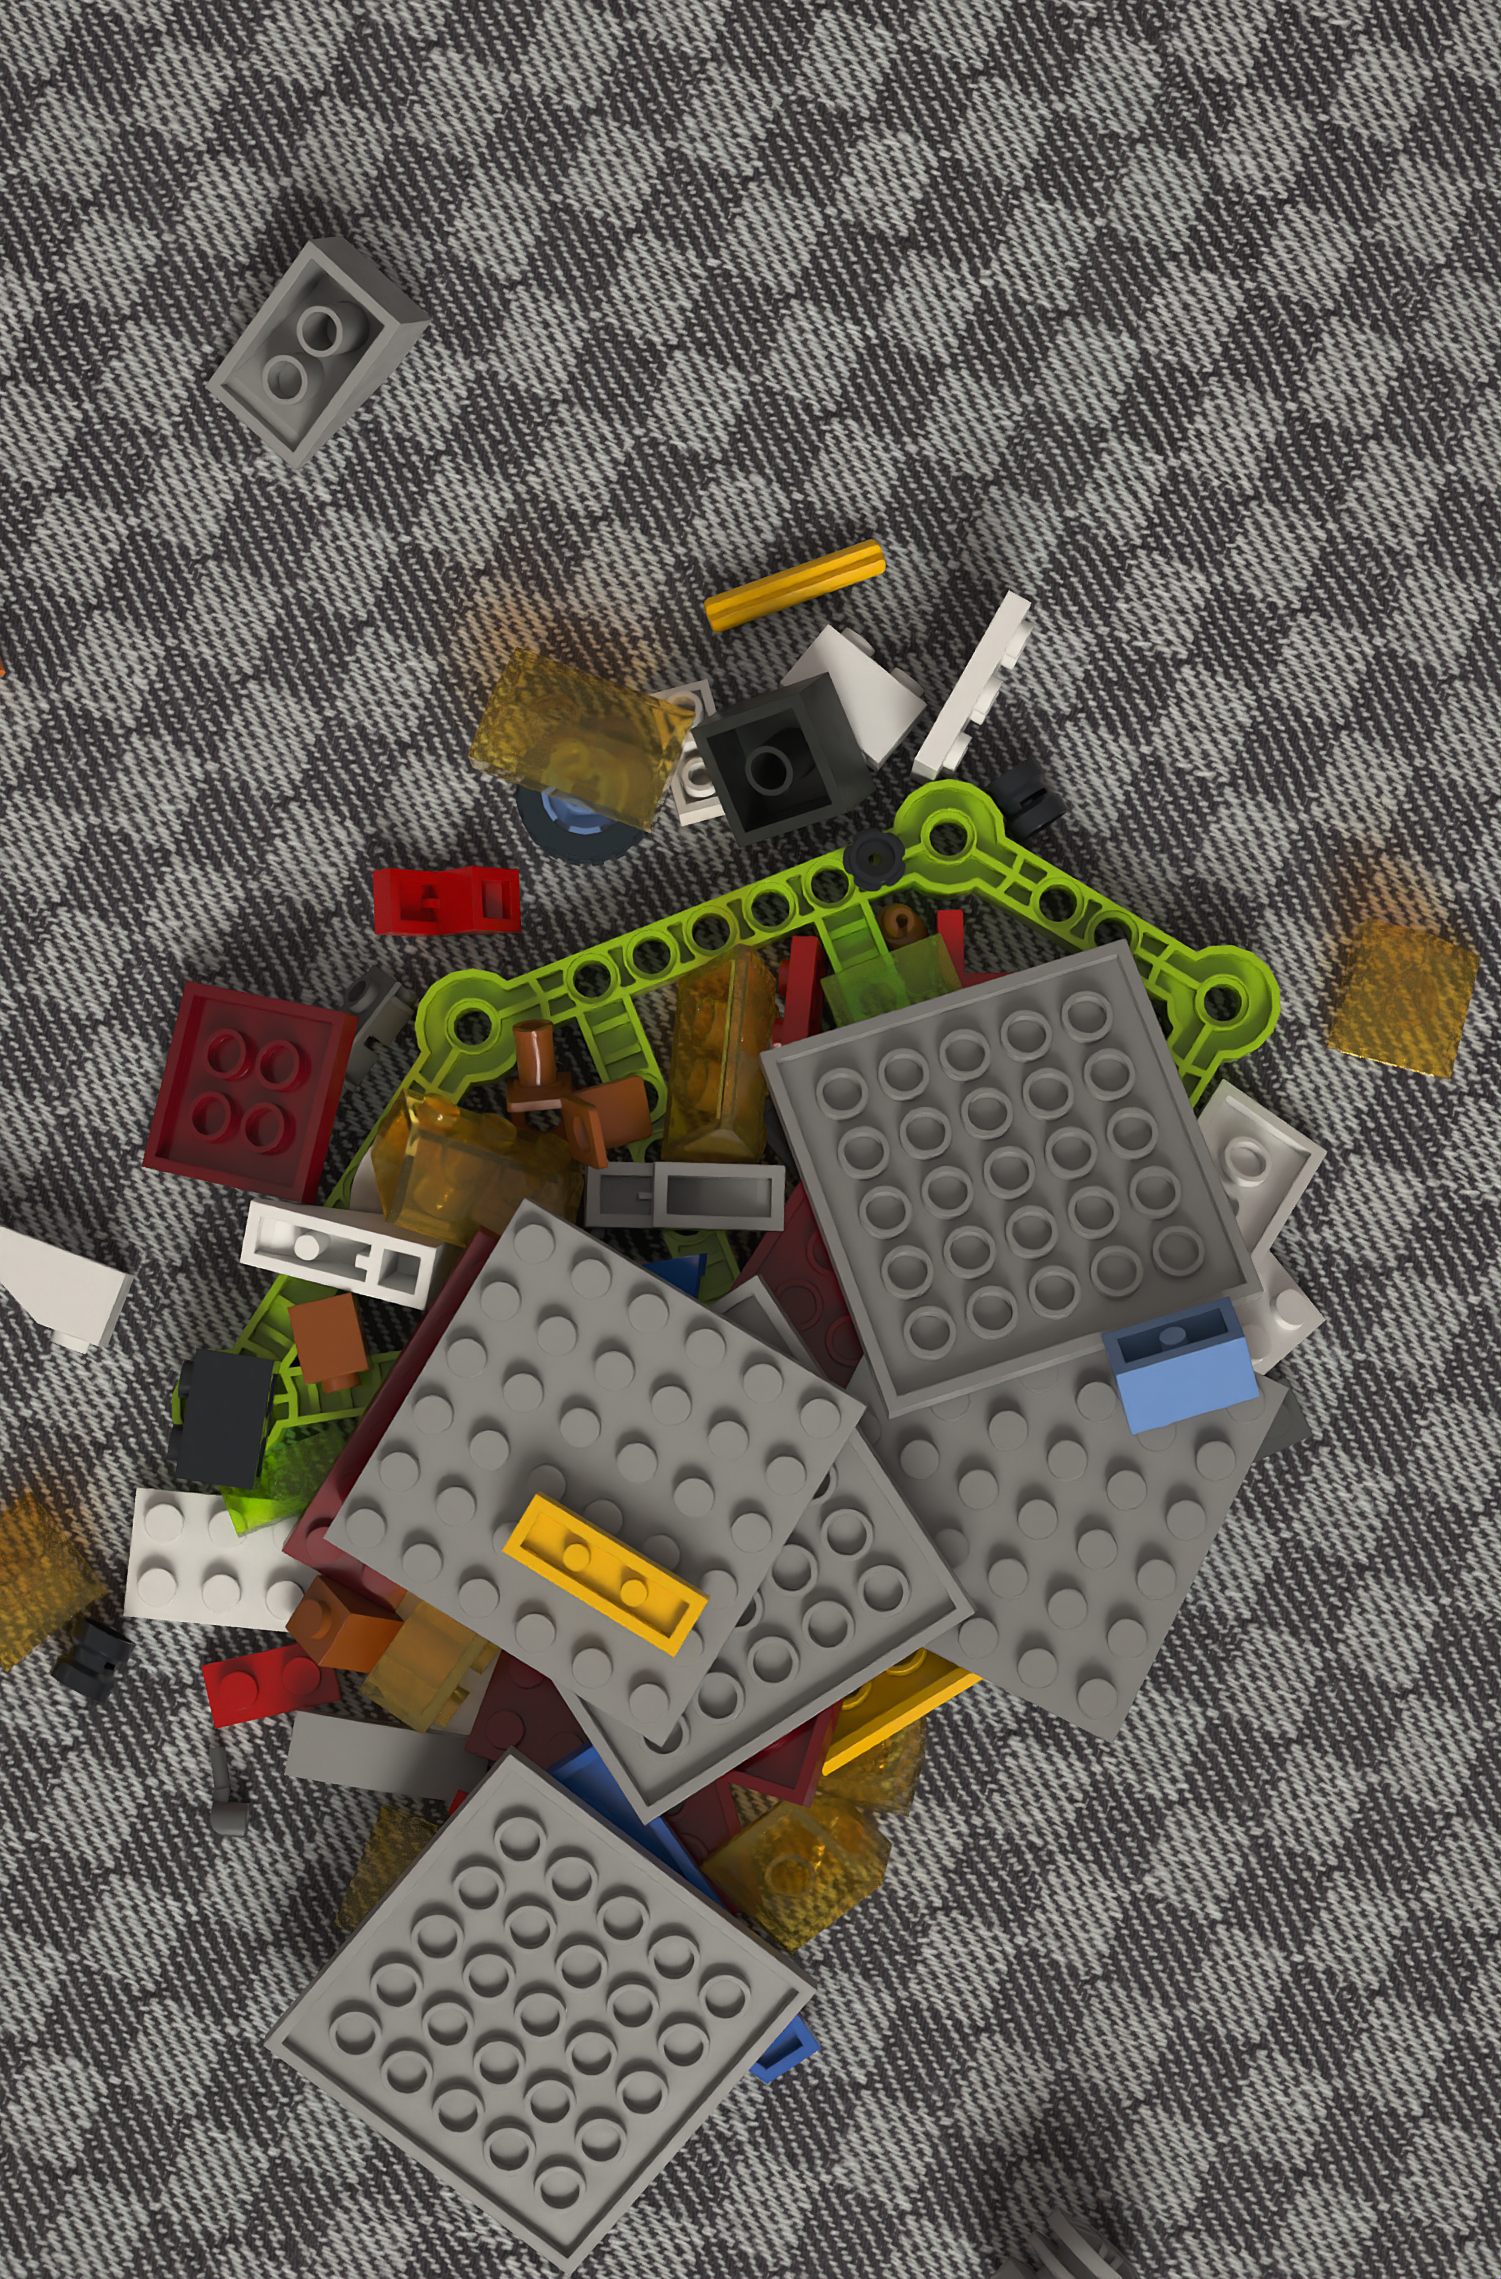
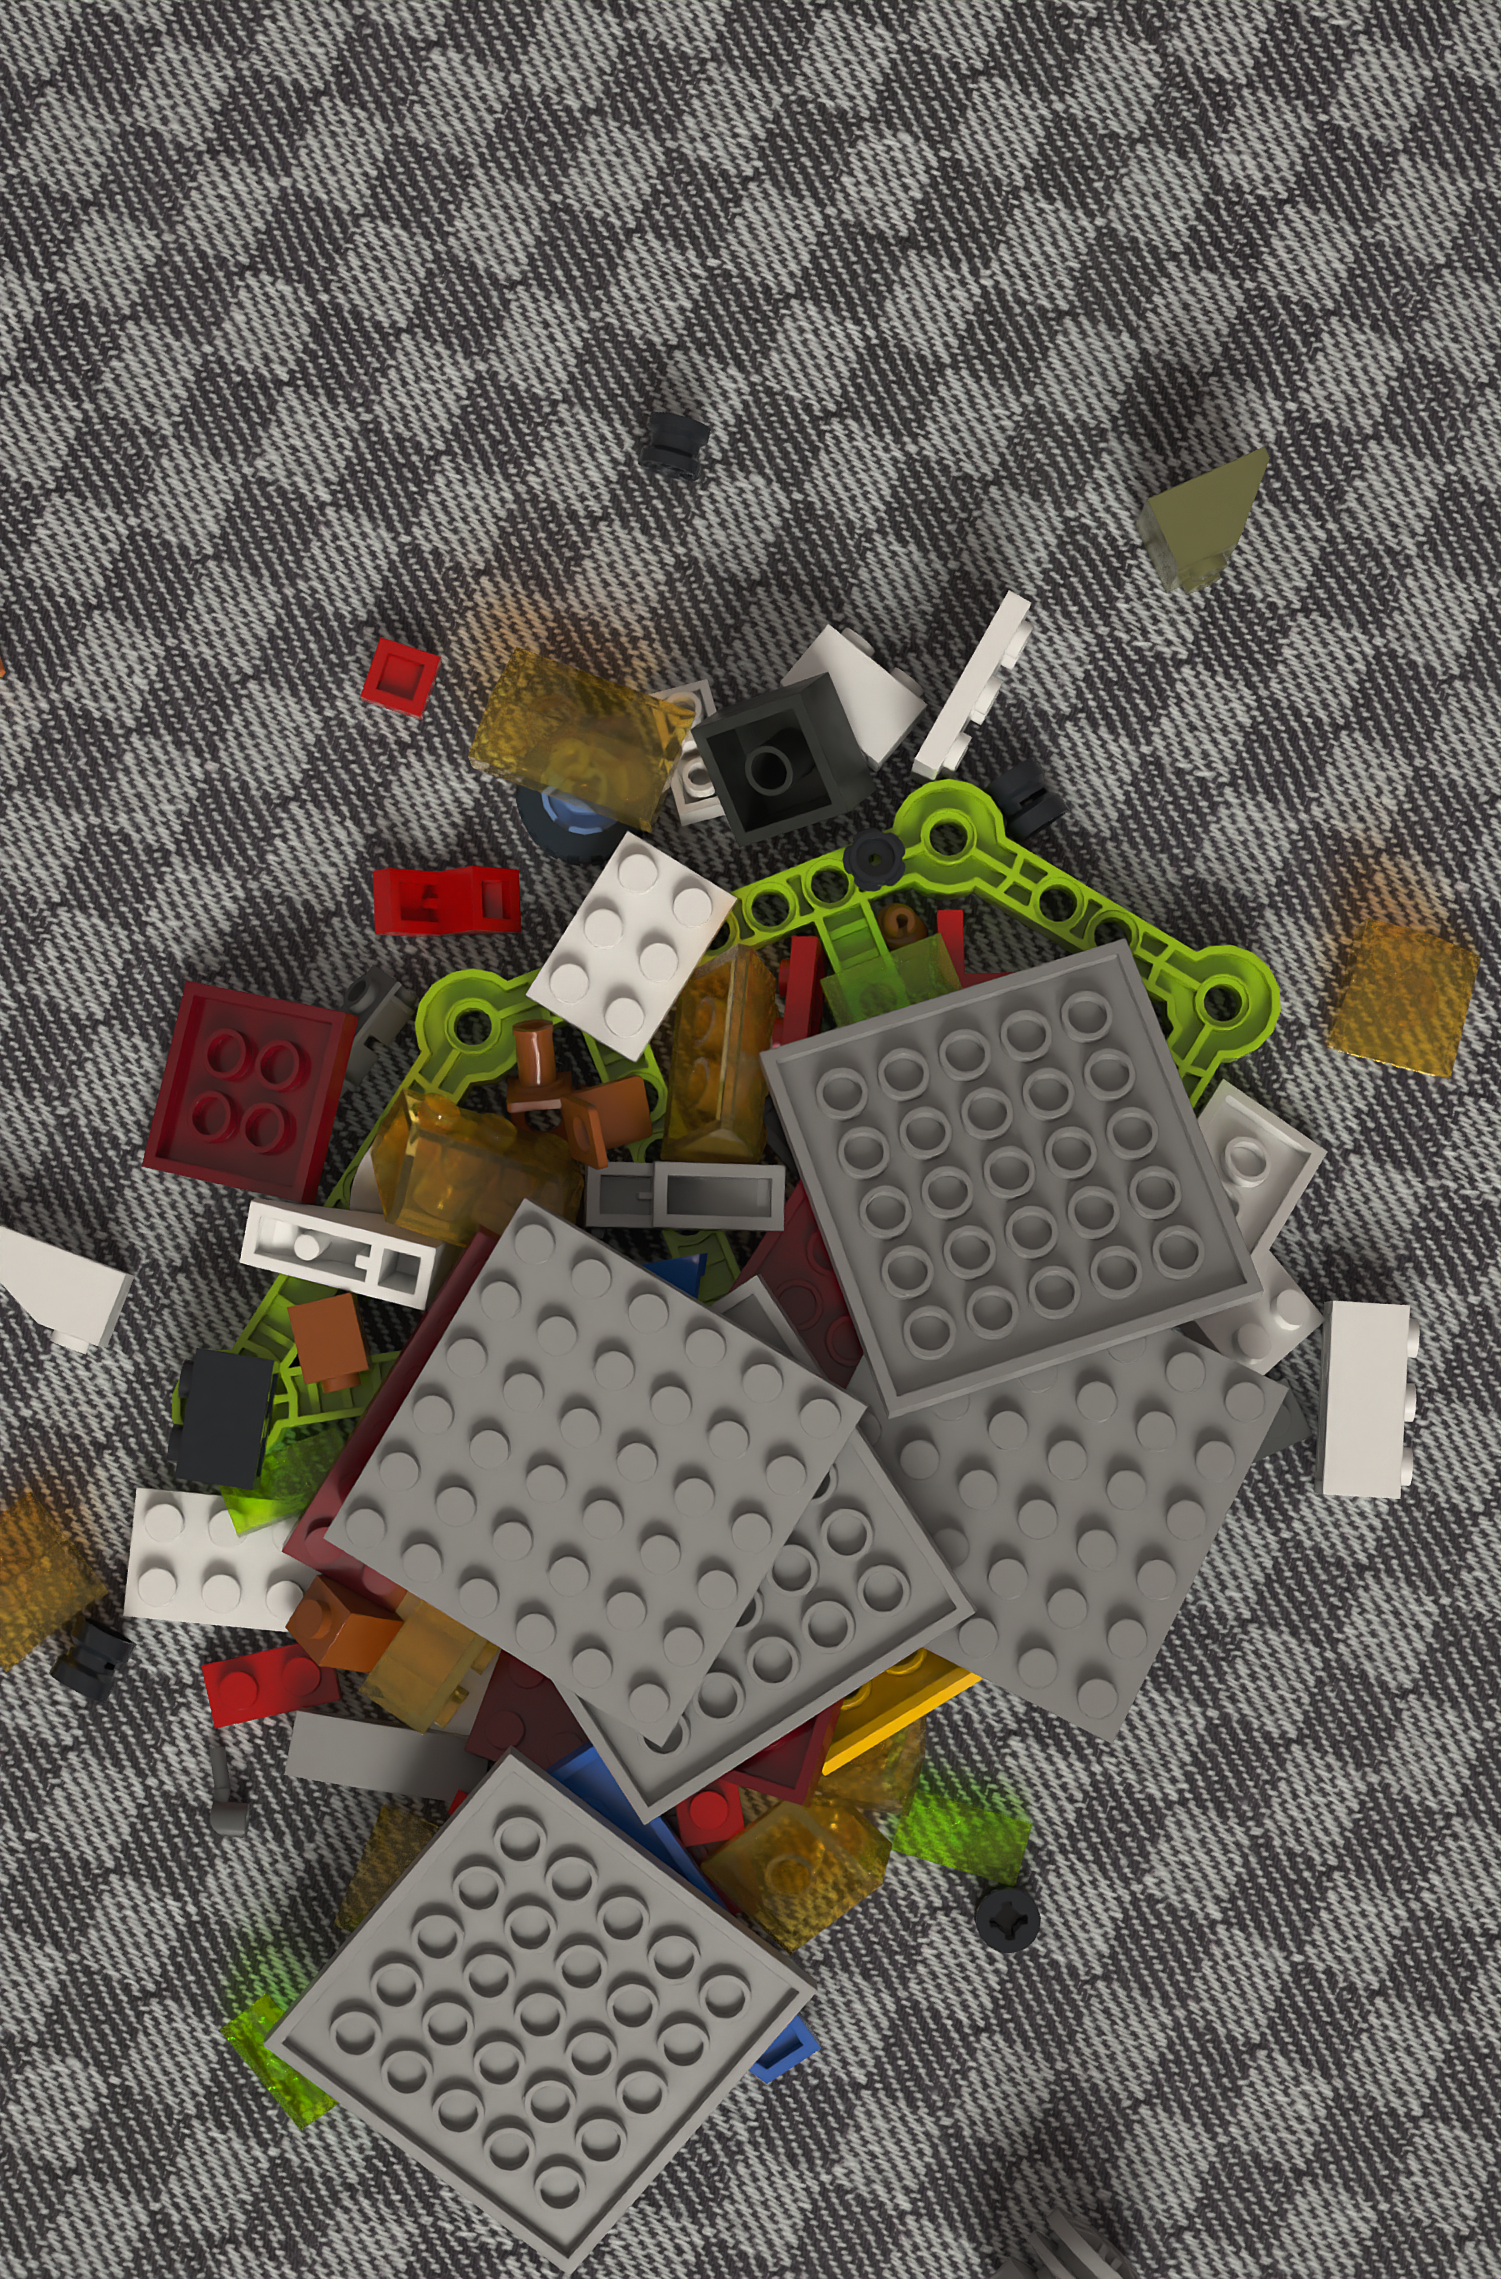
(293, 2091): none -> clear neon green plate
(317, 349): light grey slope -> none
(401, 678): none -> red plate
(606, 1573): yellow plate -> none
(631, 947): none -> white plate
(674, 446): none -> black wheel
(710, 1814): none -> red plate
(795, 585): yellow axle -> none
(963, 1837): none -> clear neon green plate
(1004, 1906): none -> black wheel
(1180, 1365): medium blue brick -> none
(1200, 522): none -> olive slope
(1365, 1399): none -> white brick

